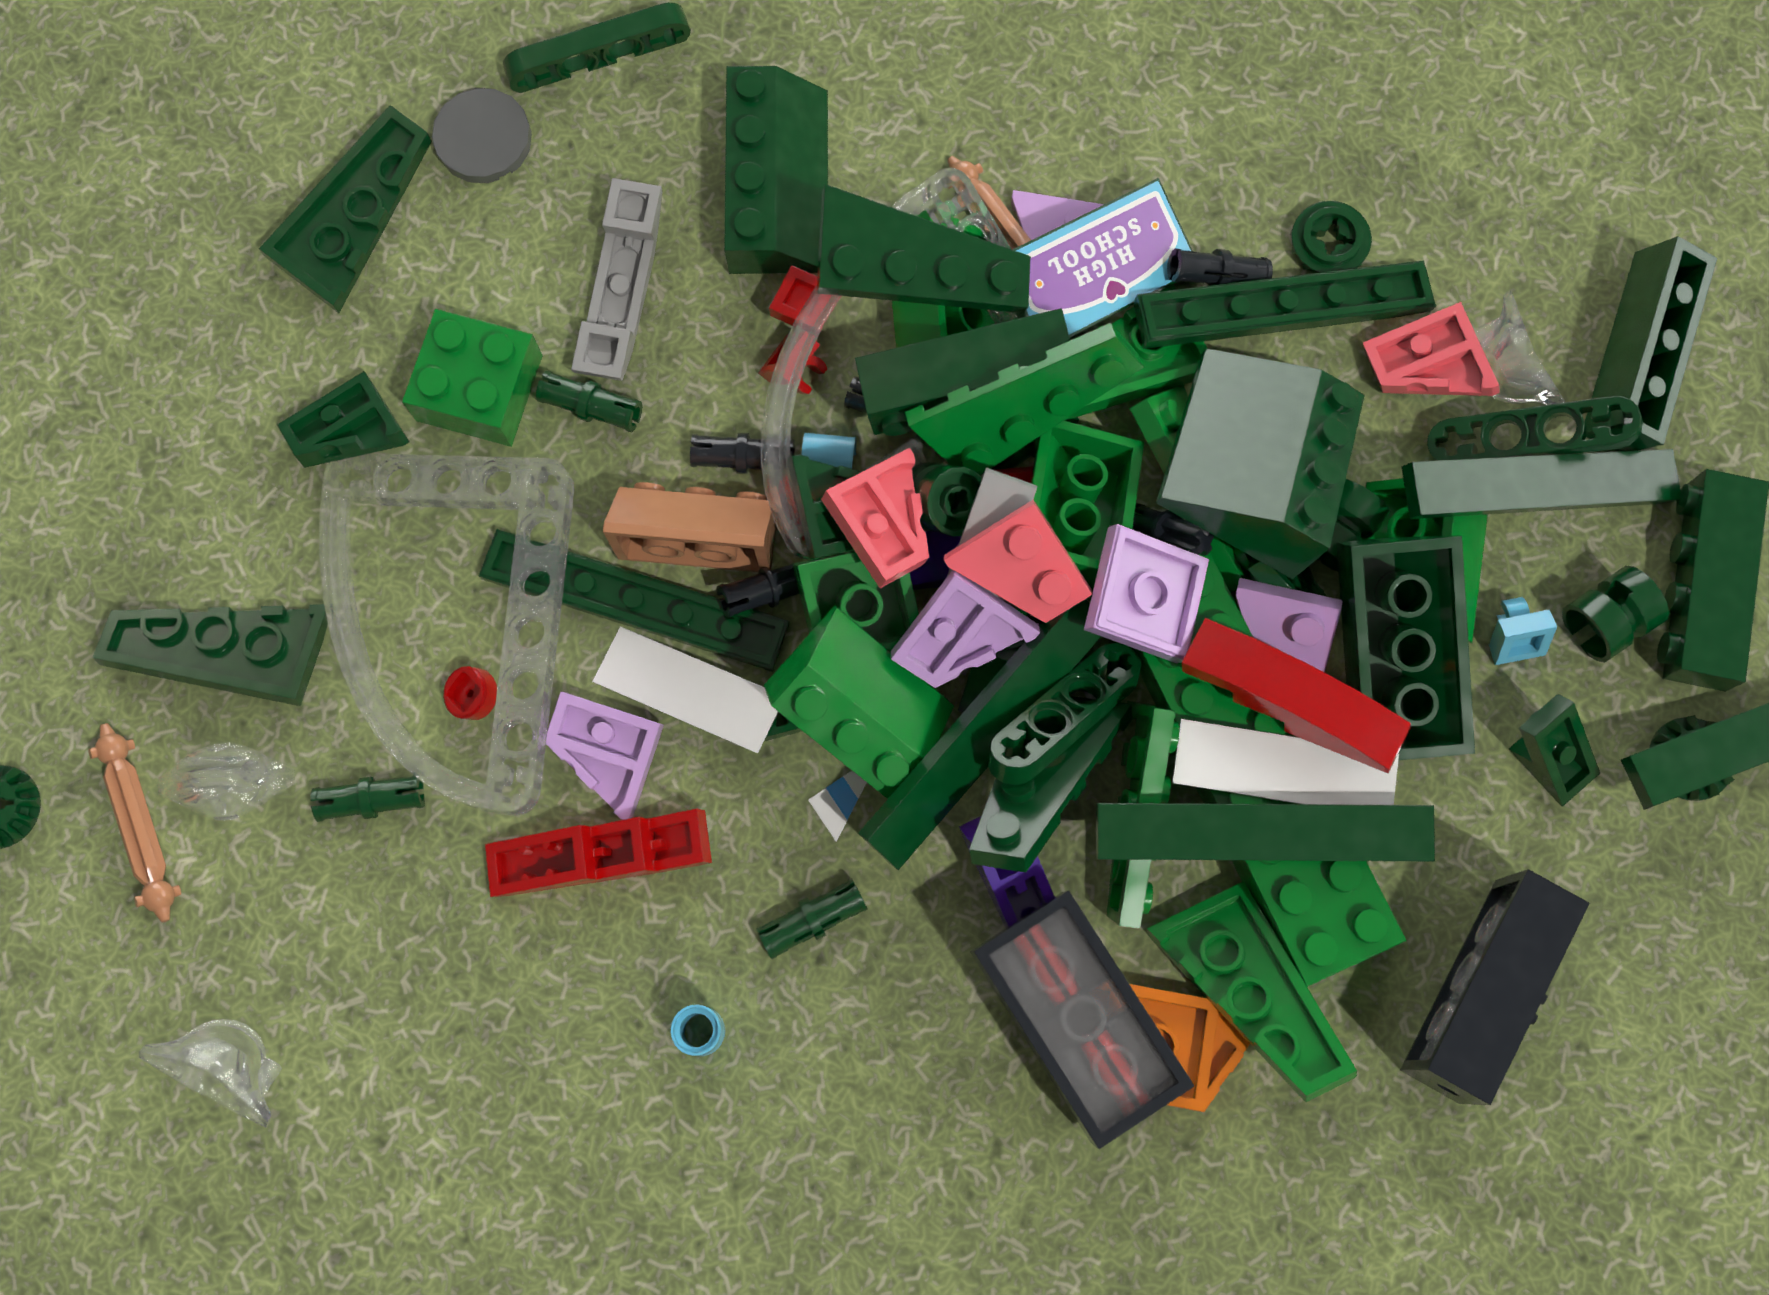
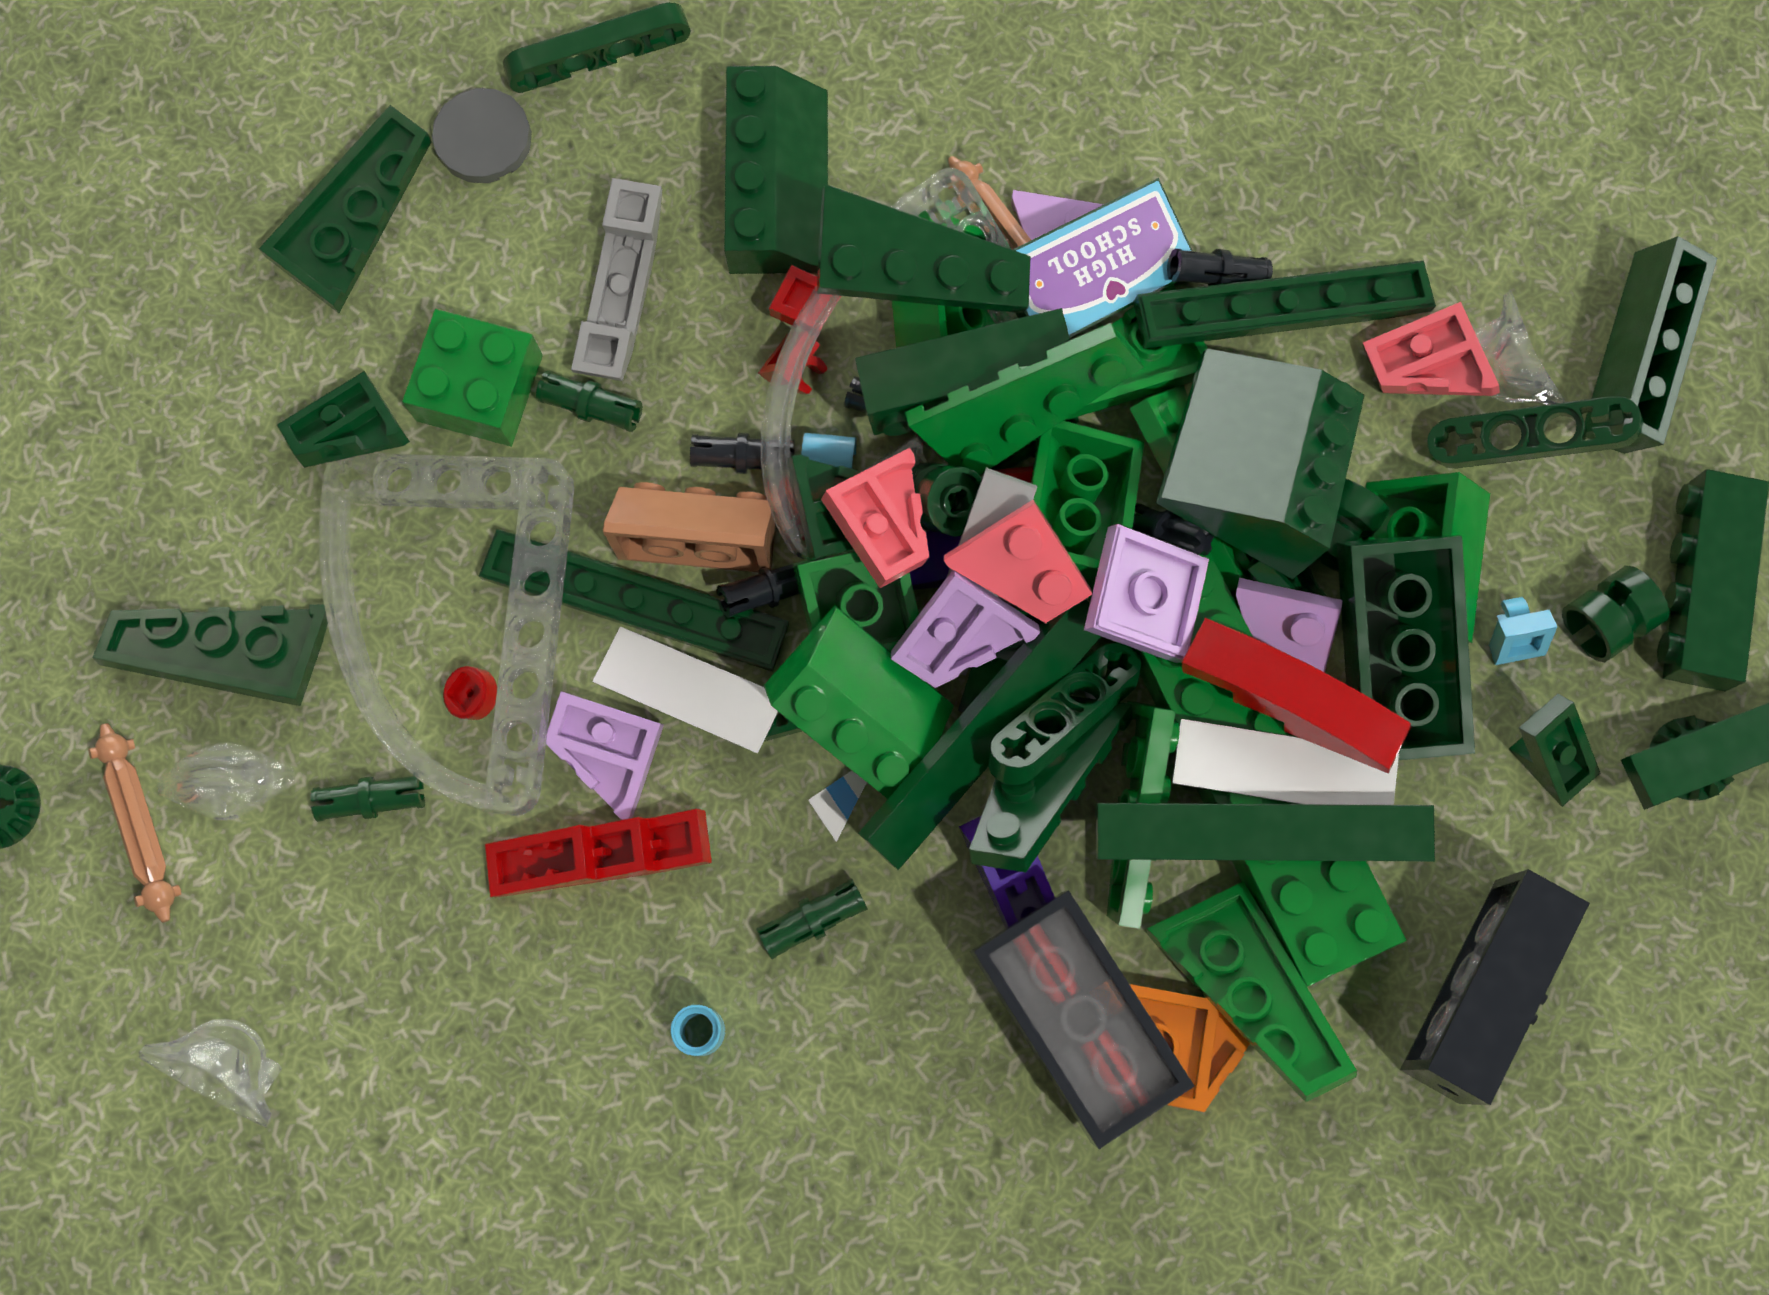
(1349, 228): dark green gear -> none
(1540, 483): tile -> none

